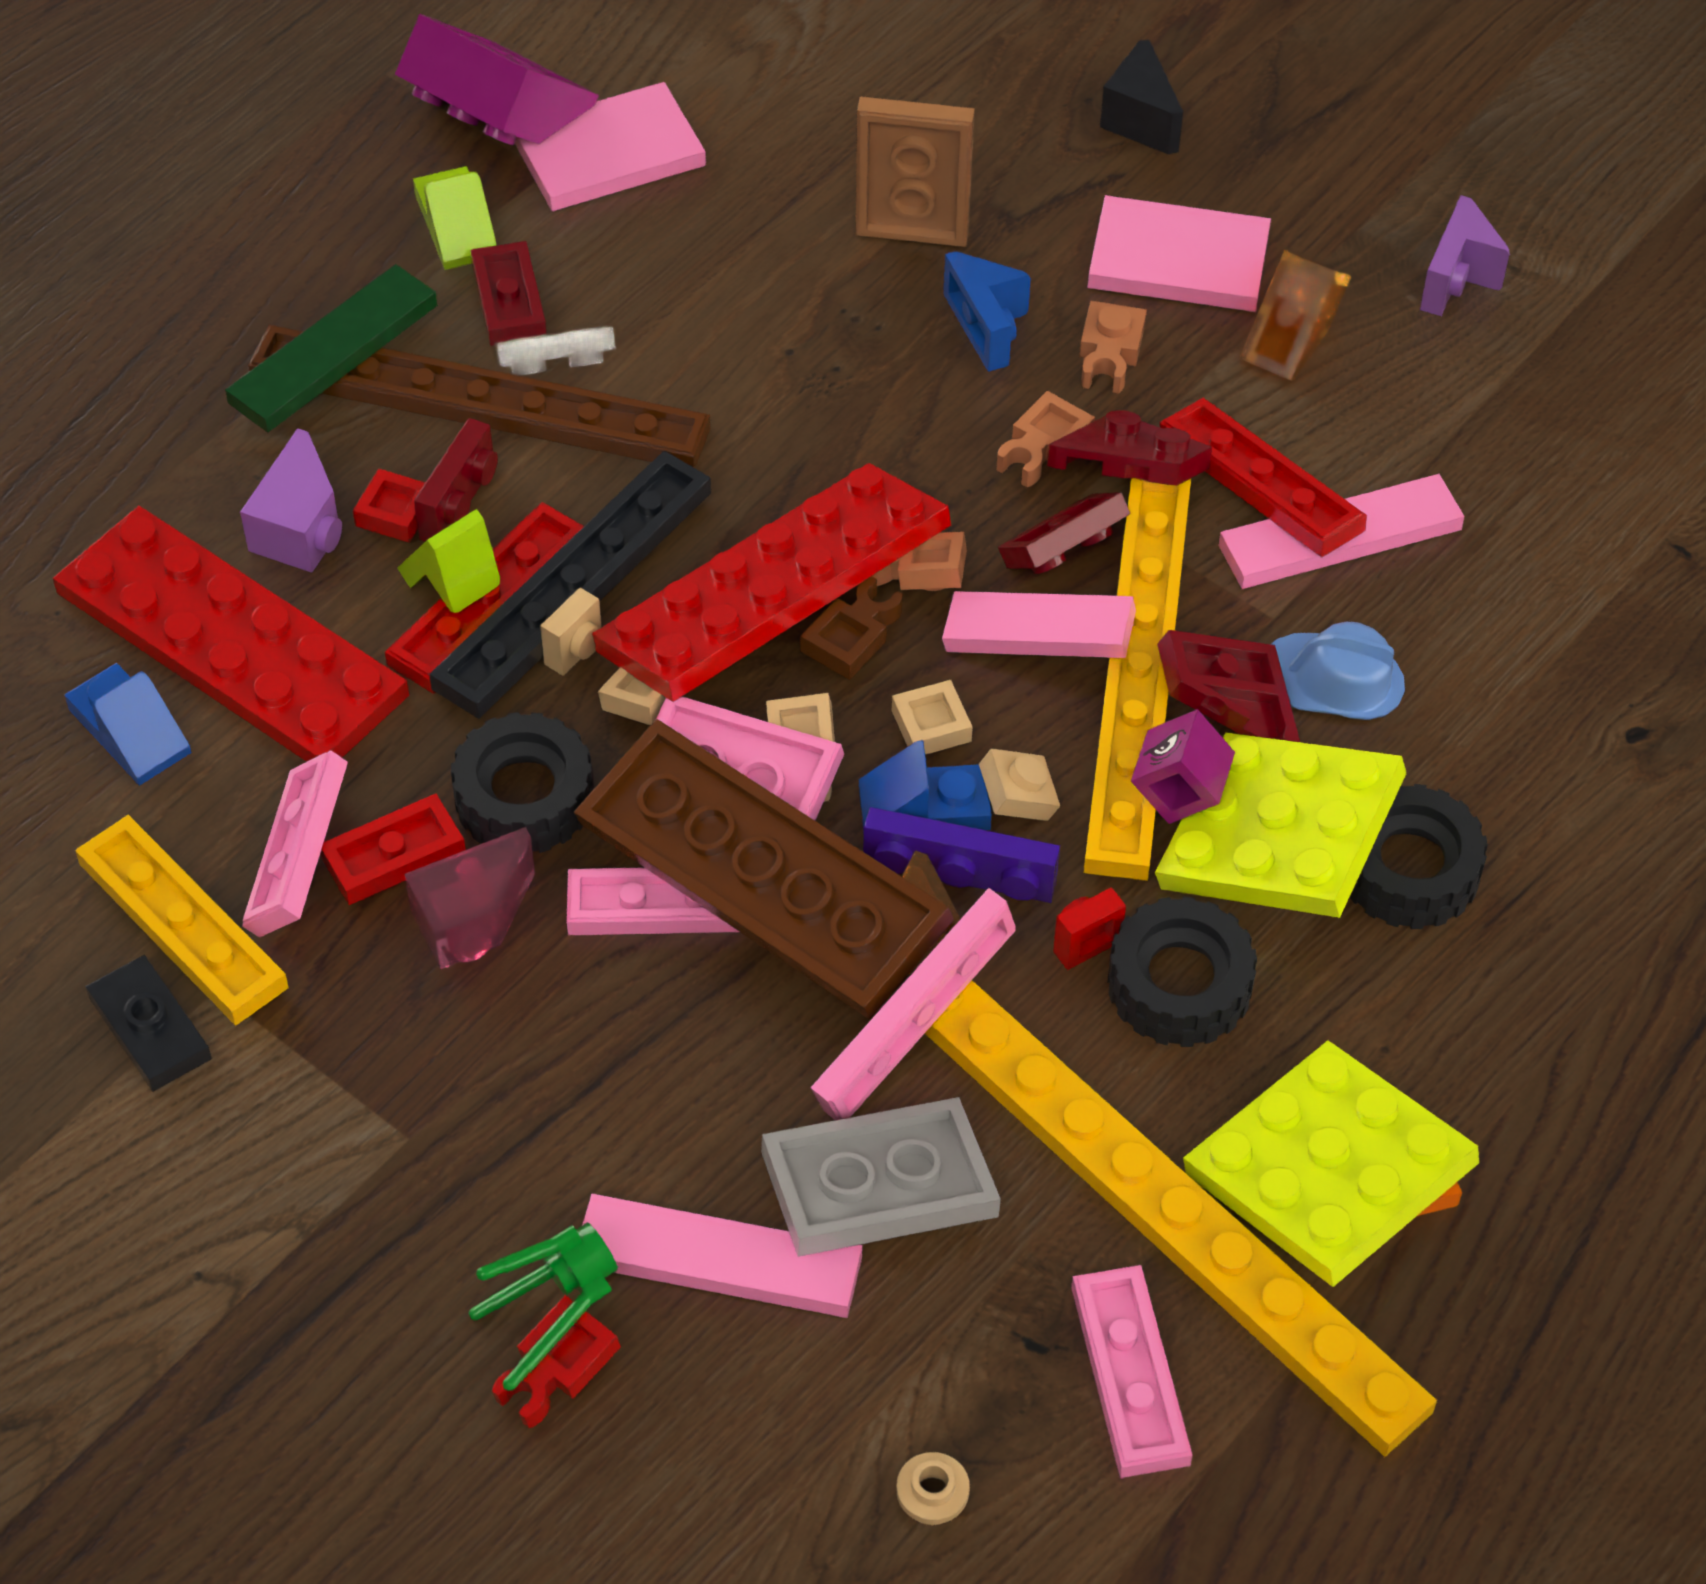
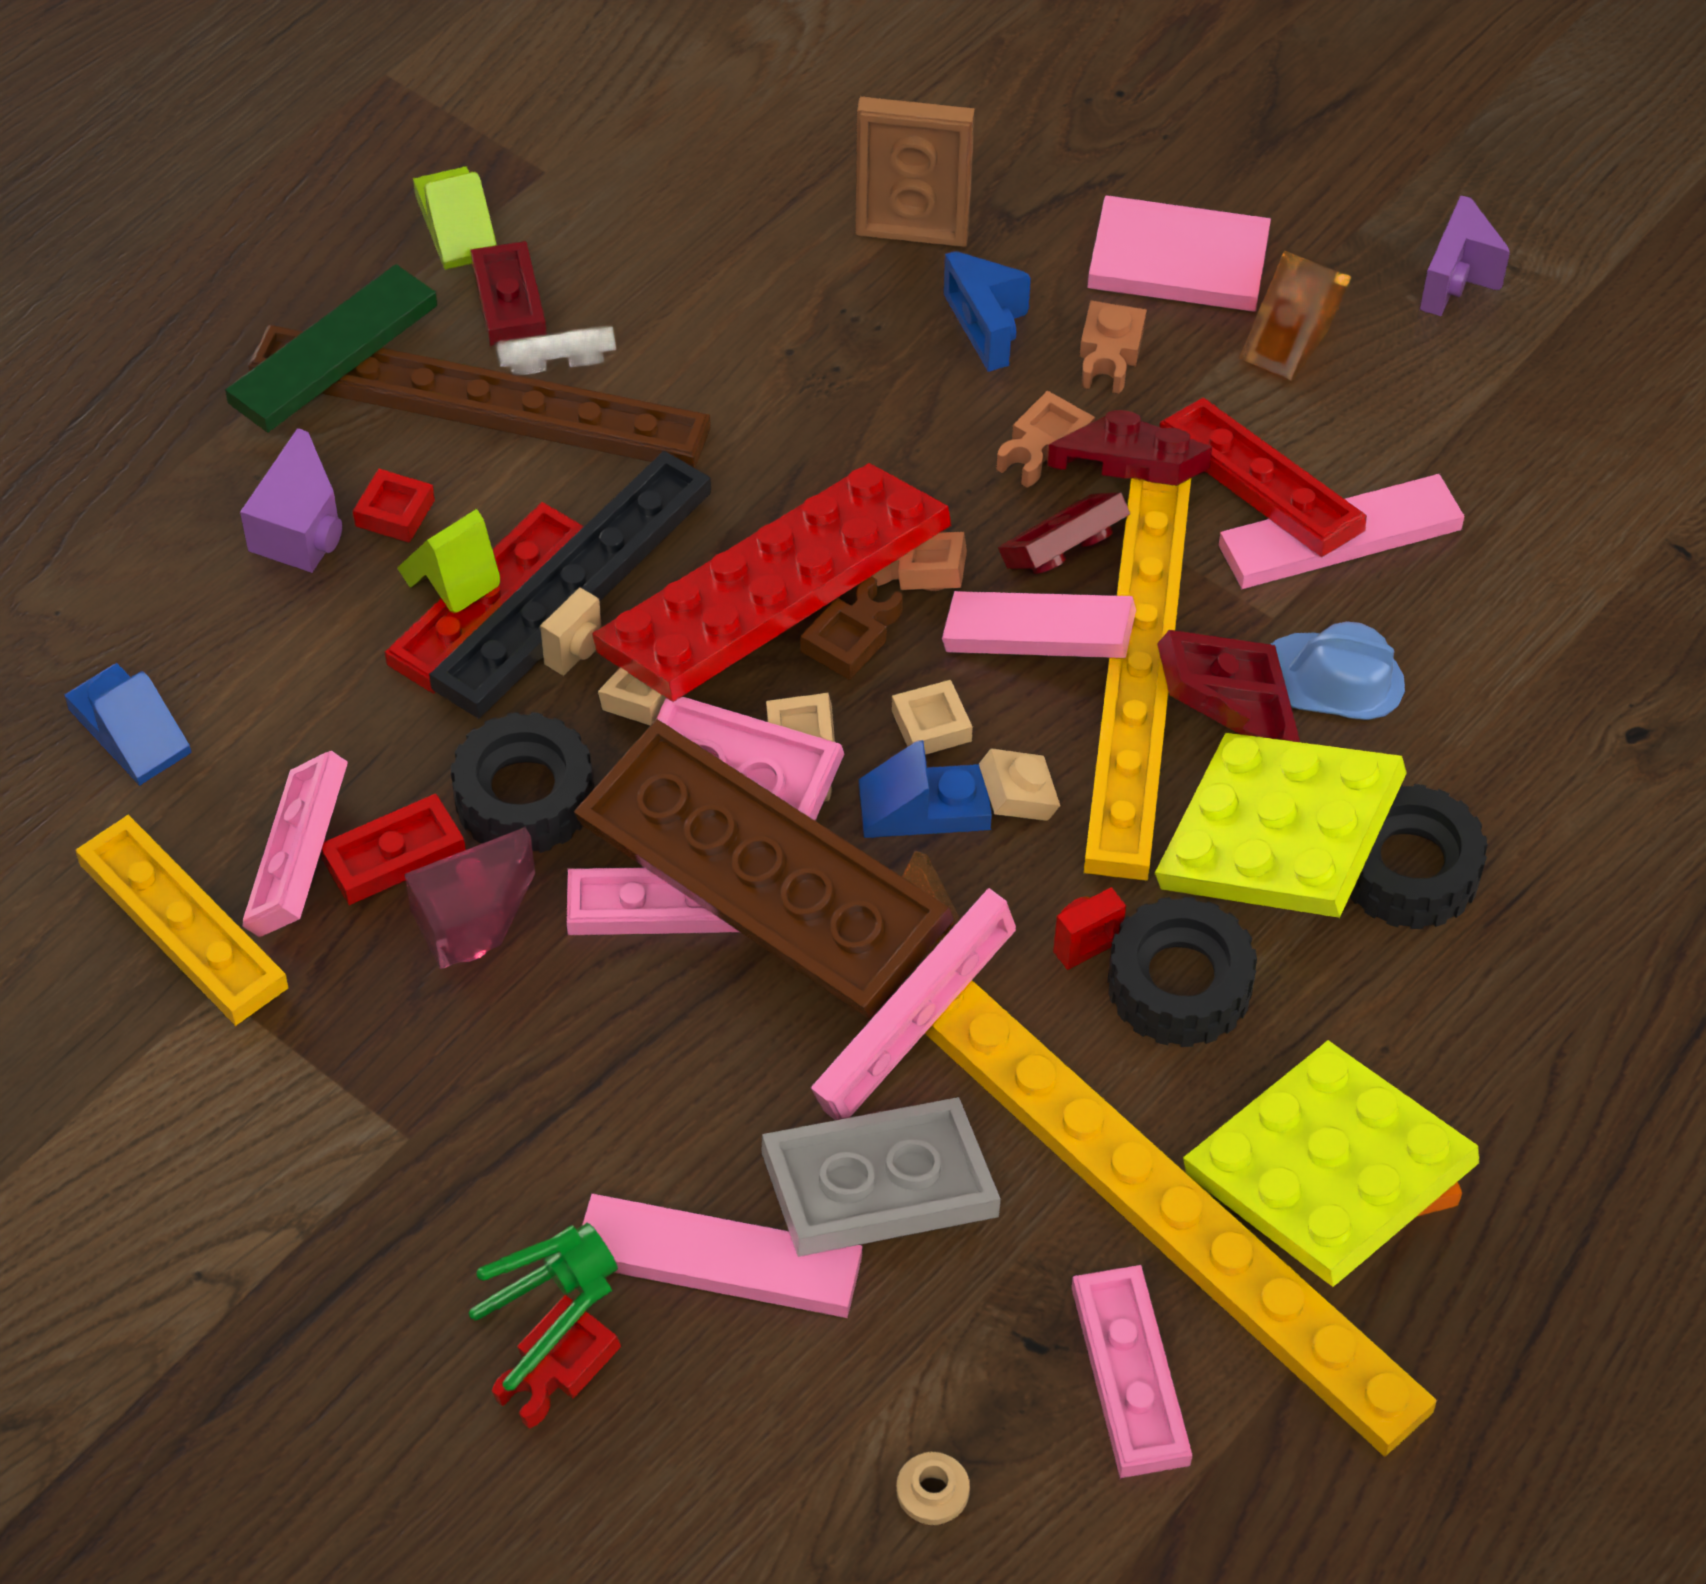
(148, 1023): black plate -> none
(231, 637): red plate -> none
(456, 479): dark red plate -> none
(489, 83): magenta slope -> none
(614, 148): bright pink tile -> none
(964, 854): dark purple plate -> none
(1142, 102): black slope -> none
(1183, 766): magenta brick -> none

